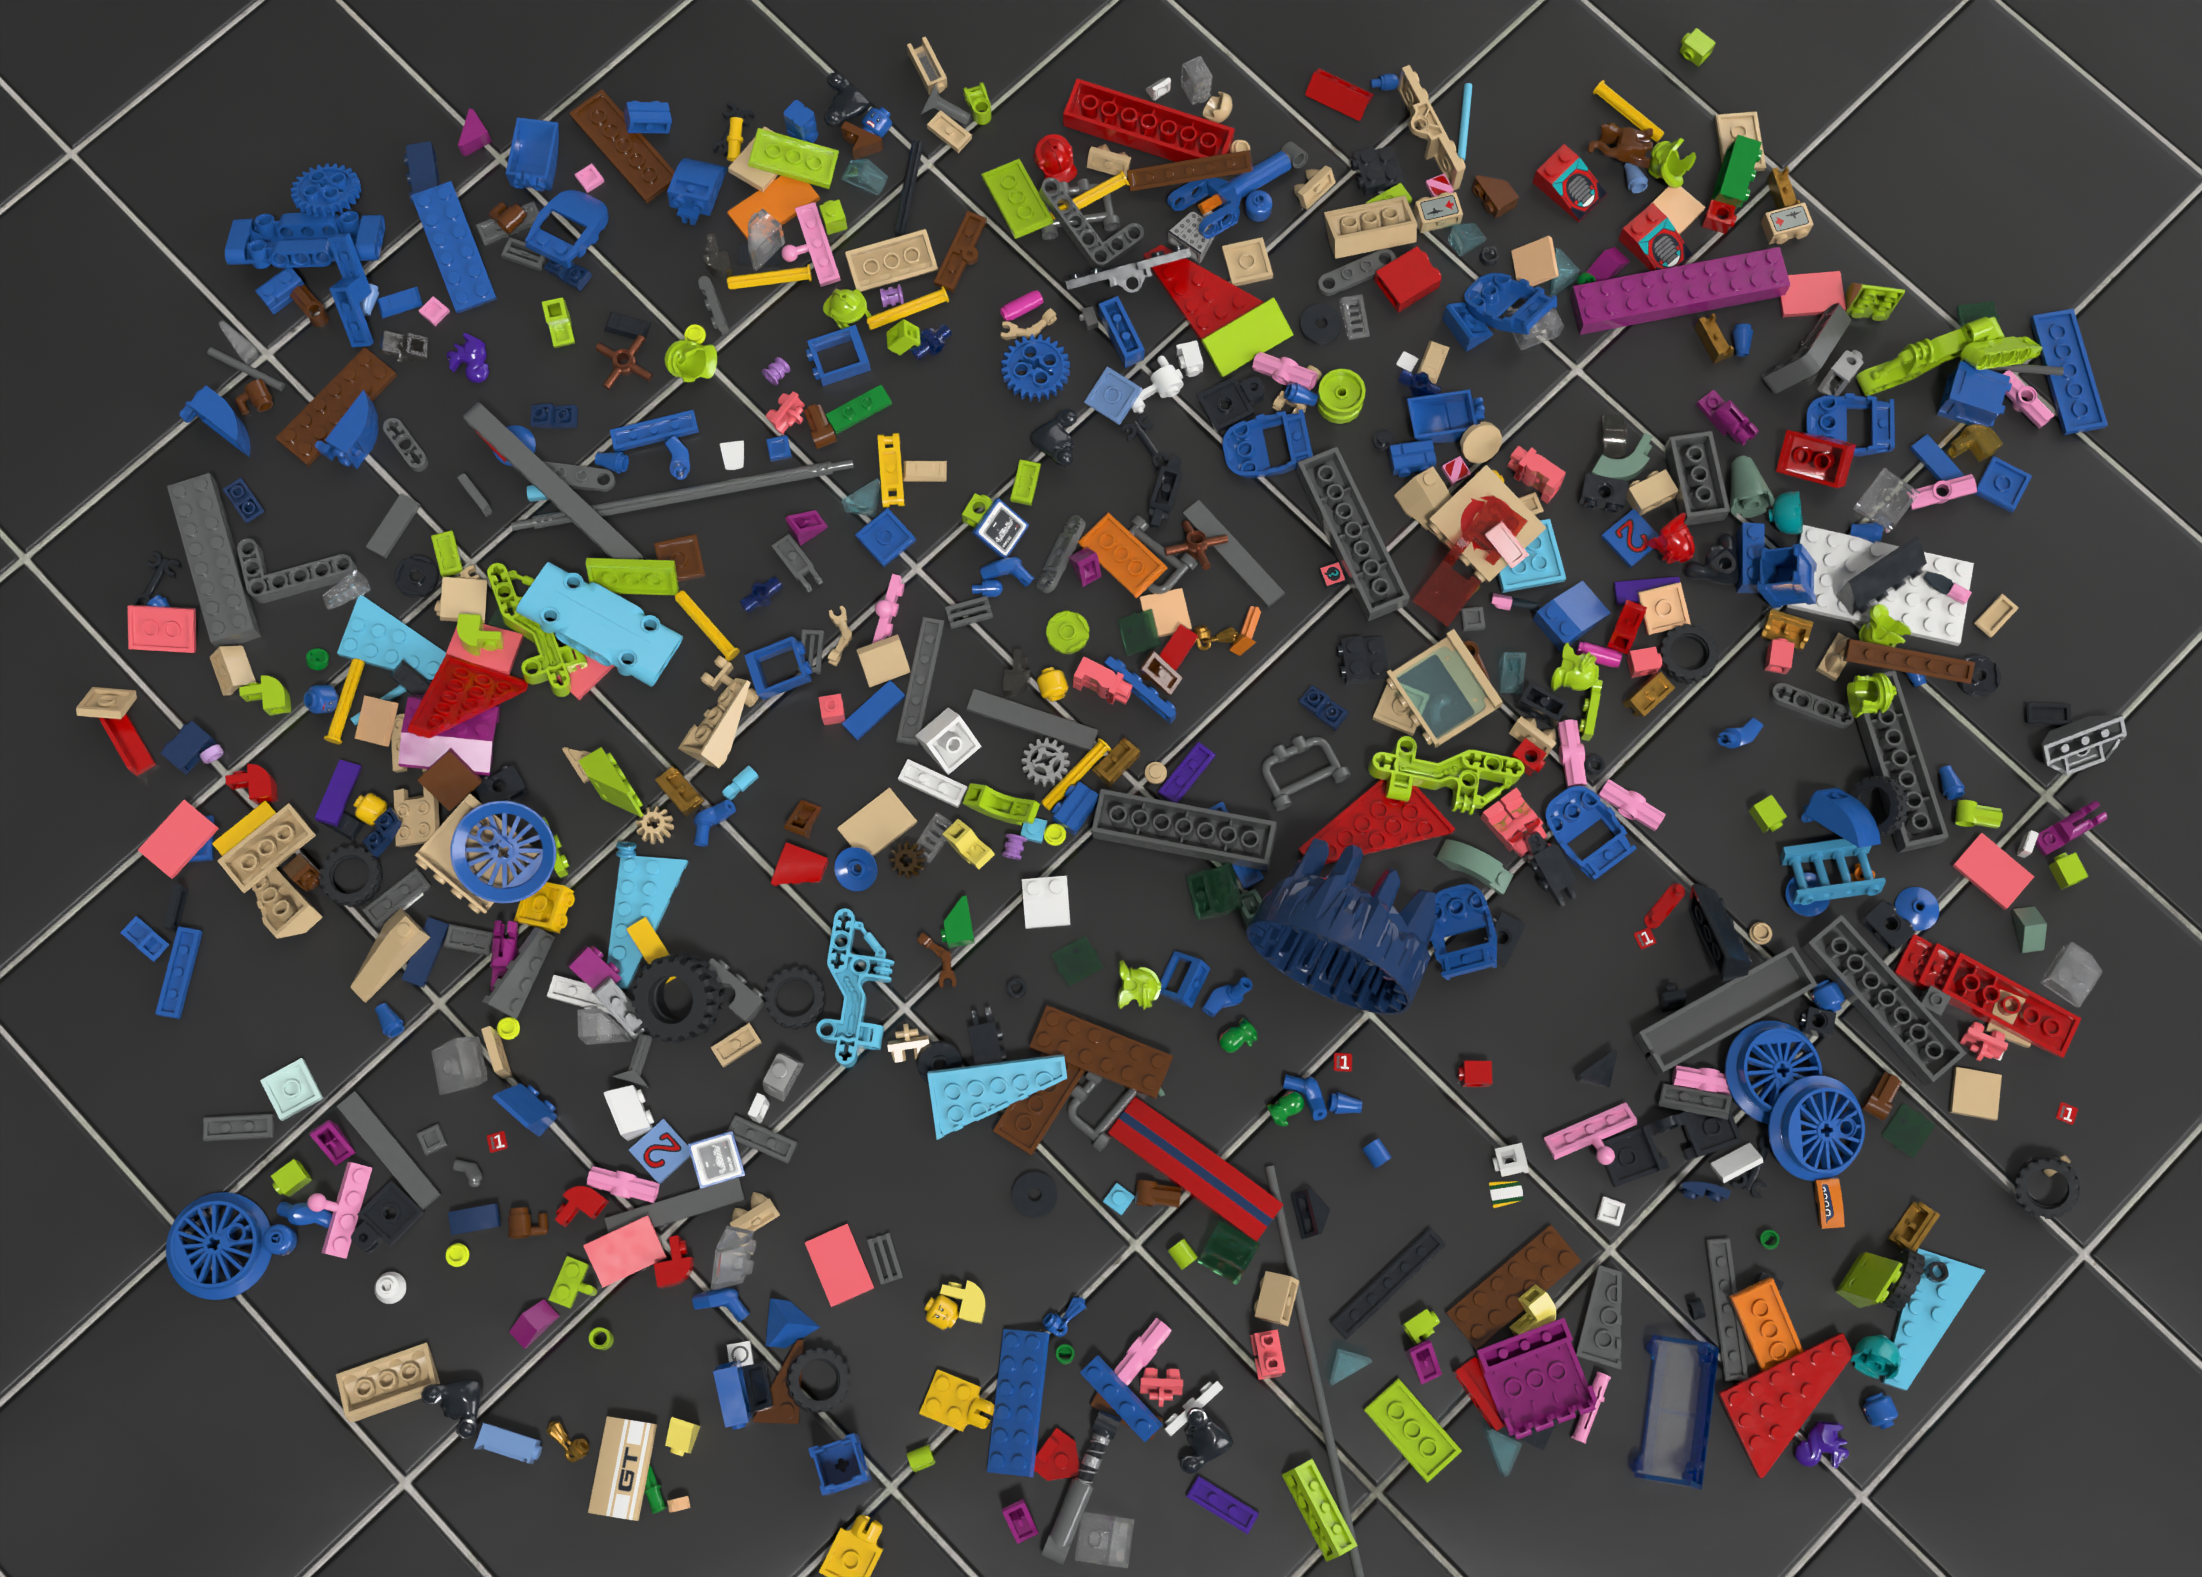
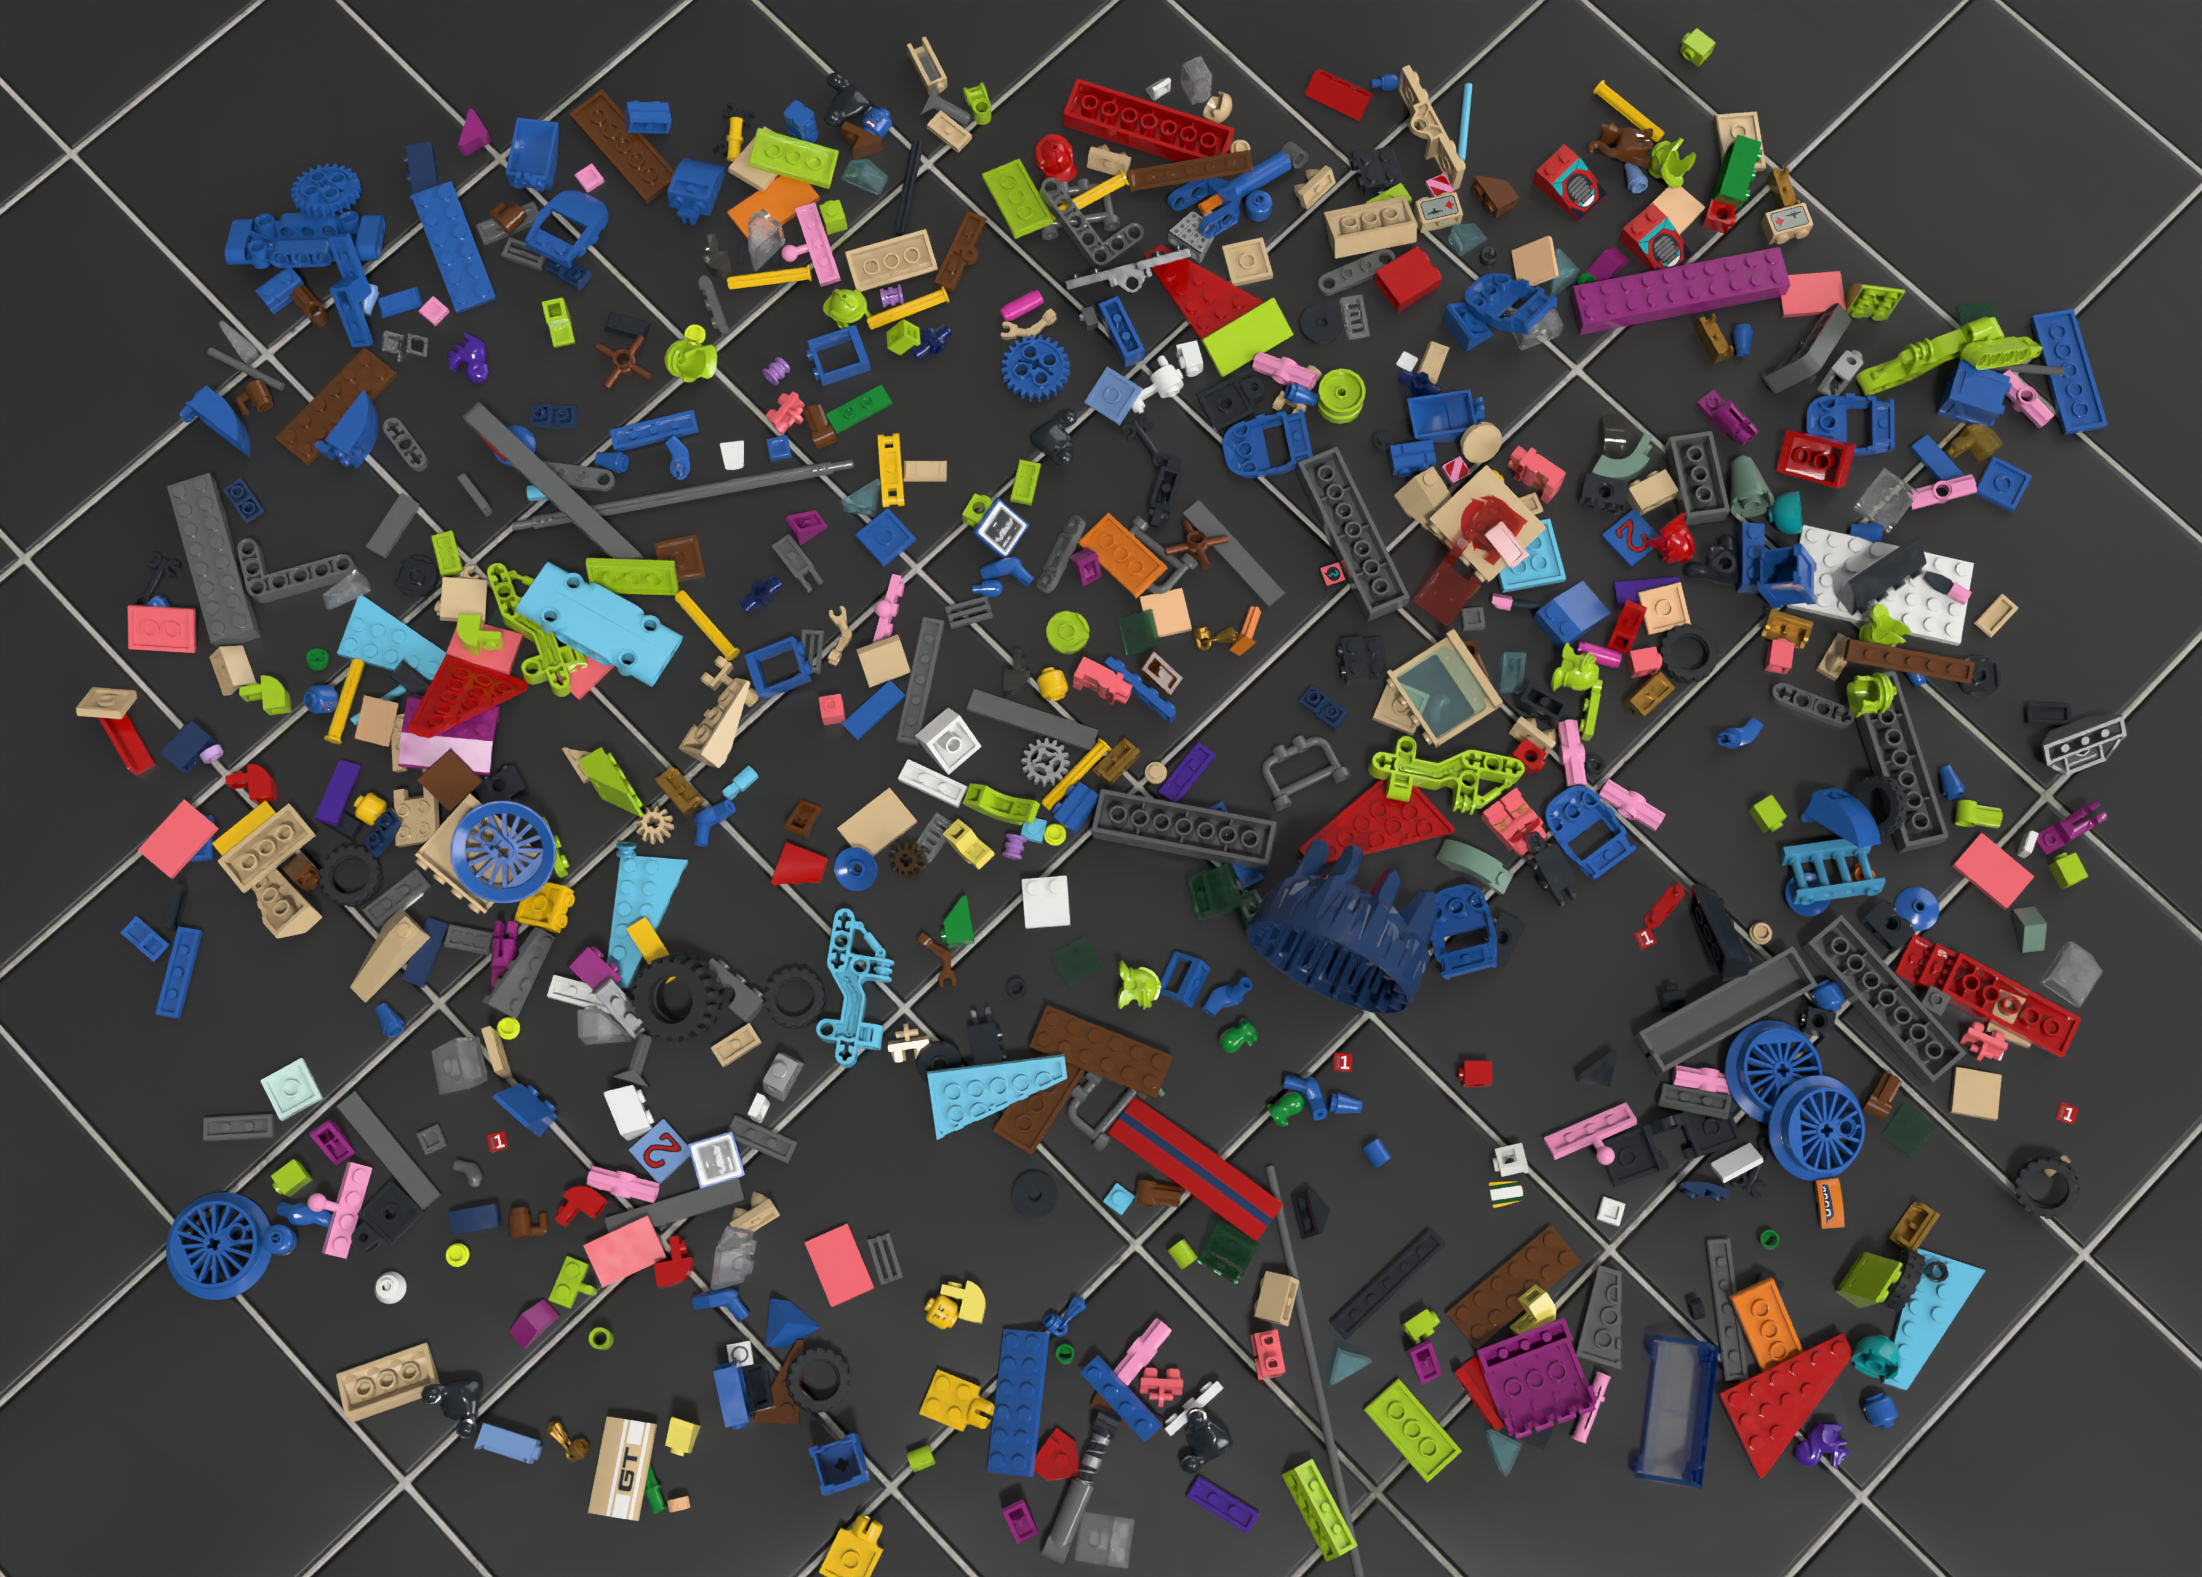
(1179, 646): red tile -> none

